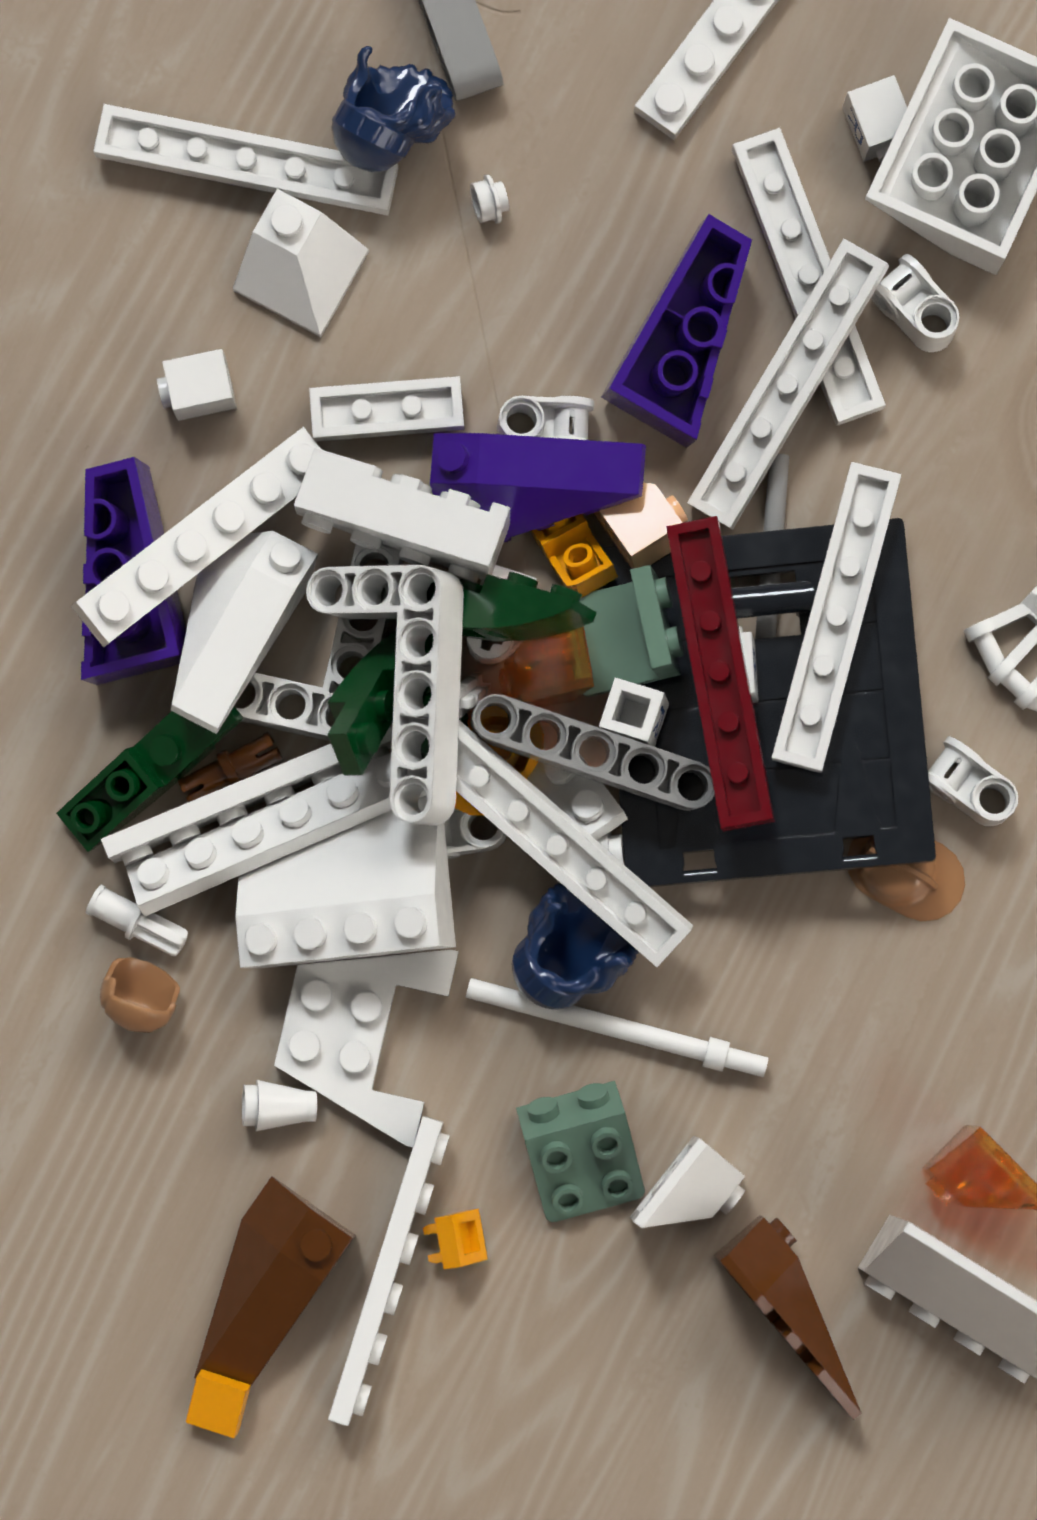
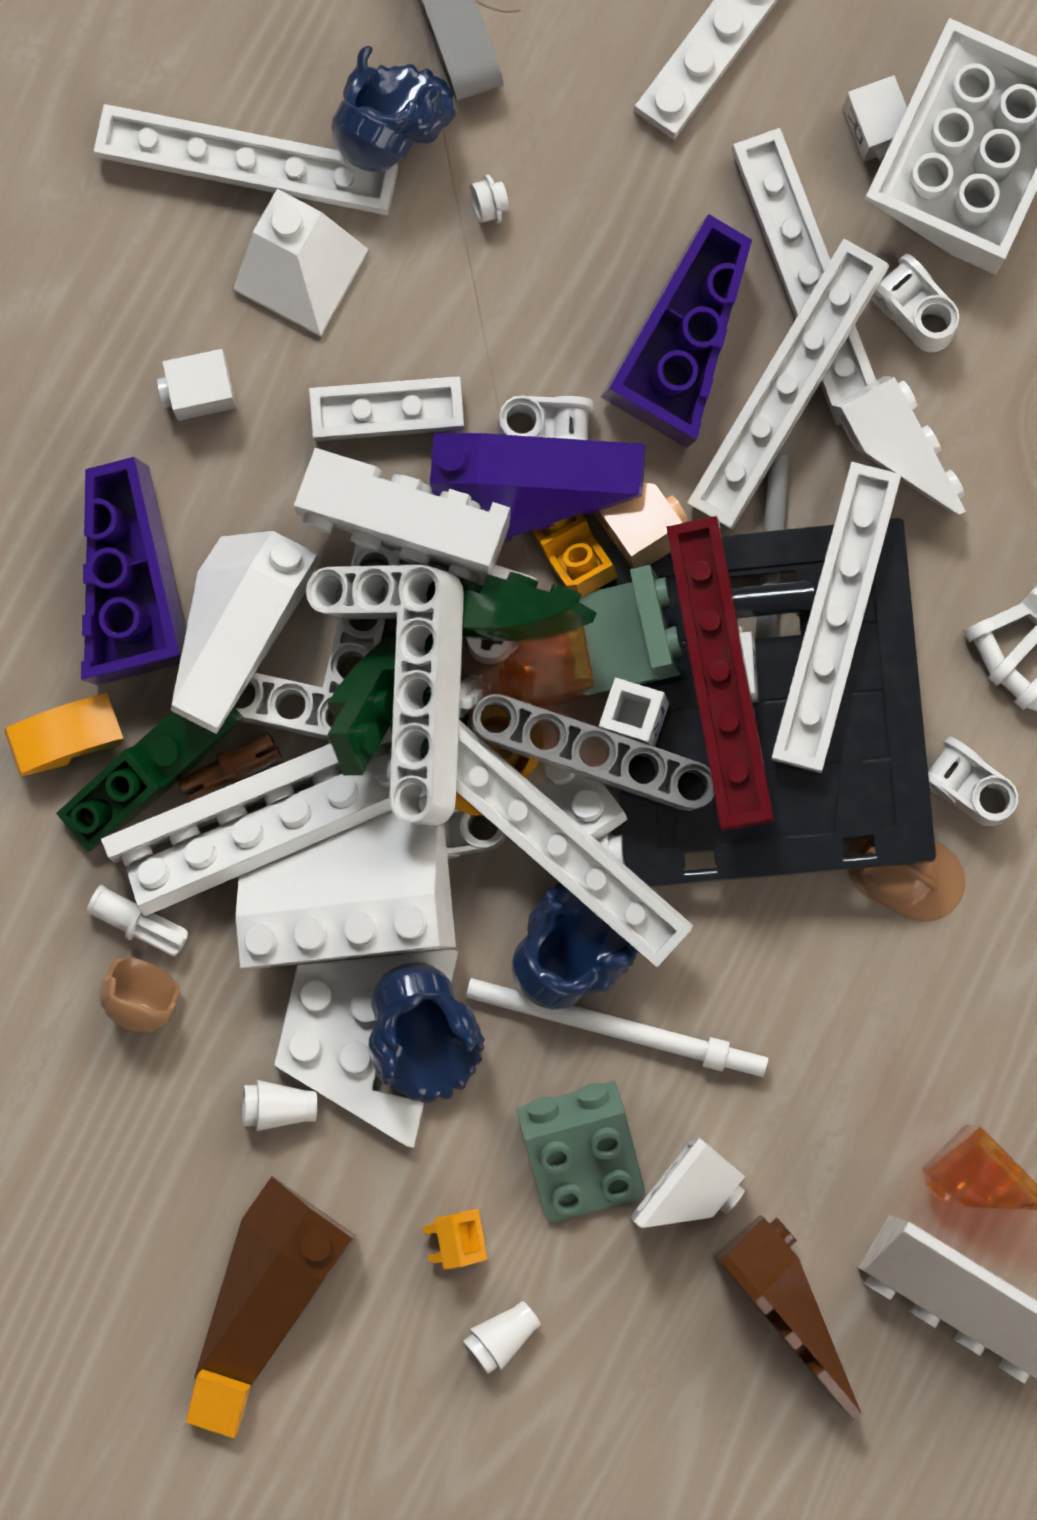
(63, 733): none -> light orange slope
(196, 540): white plate -> none
(383, 1292): white plate -> none
(422, 1034): none -> dark blue hair
(500, 1337): none -> white cone
(888, 433): none -> white slope

